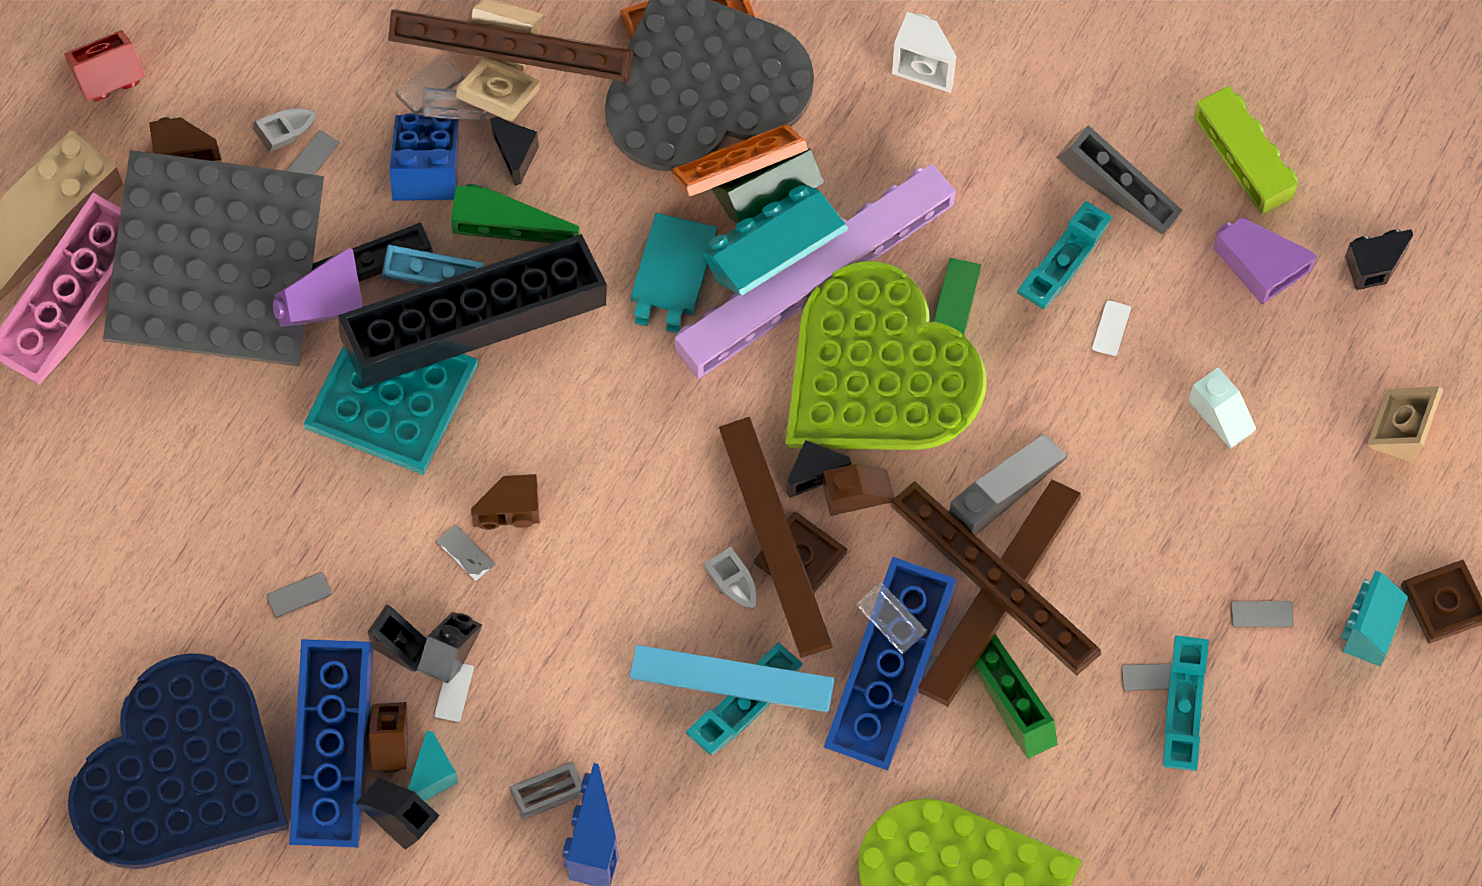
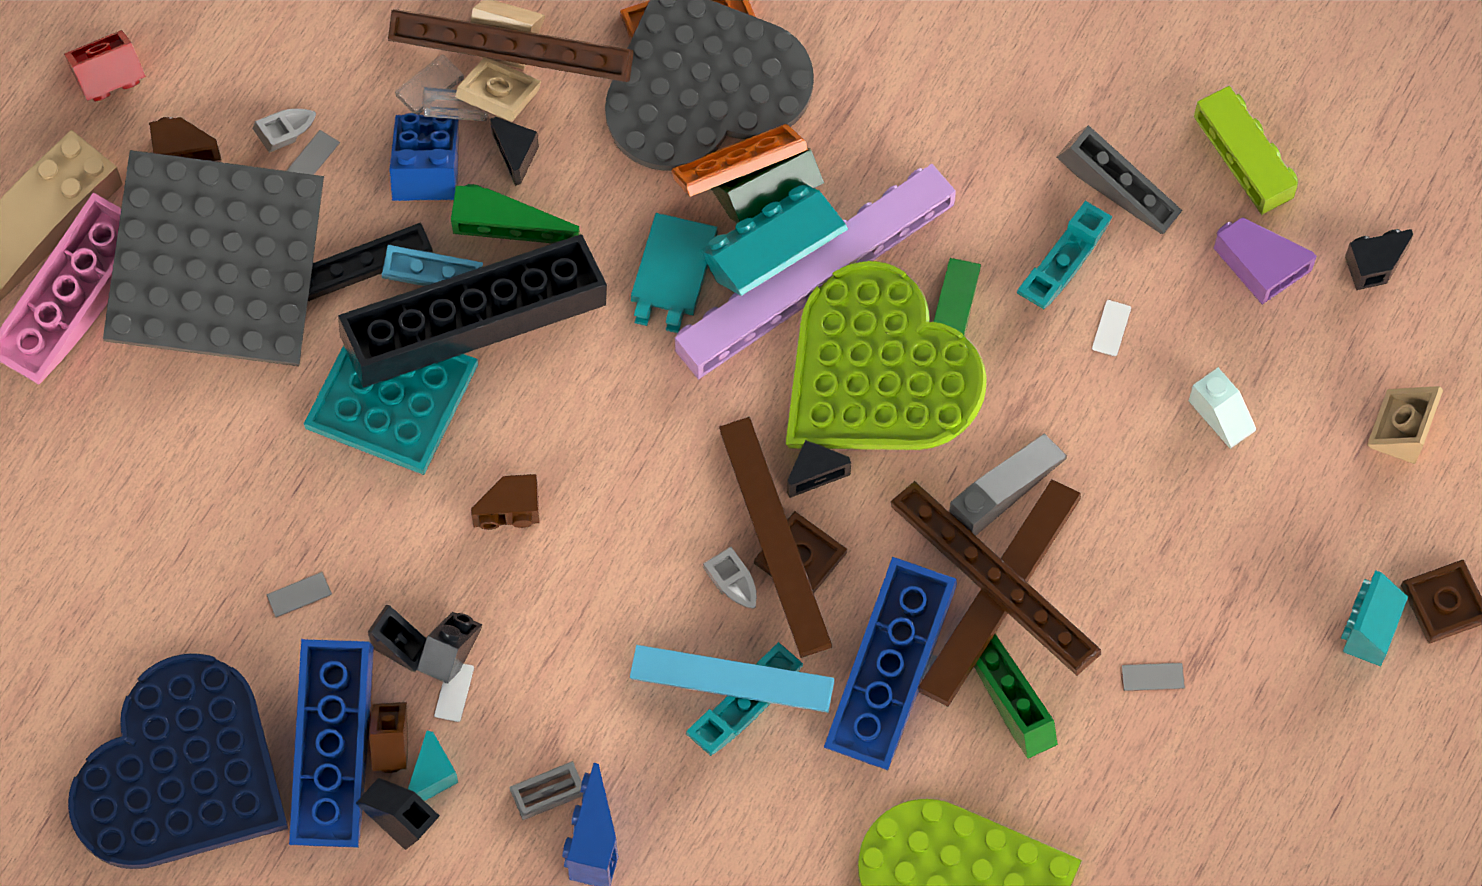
(320, 293): medium lavender slope -> none
(465, 552): light grey sticker -> none
(856, 488): reddish brown slope -> none
(891, 617): clear tile -> none
(924, 53): white slope -> none
(1185, 703): teal slope -> none
(1262, 614): light grey sticker -> none

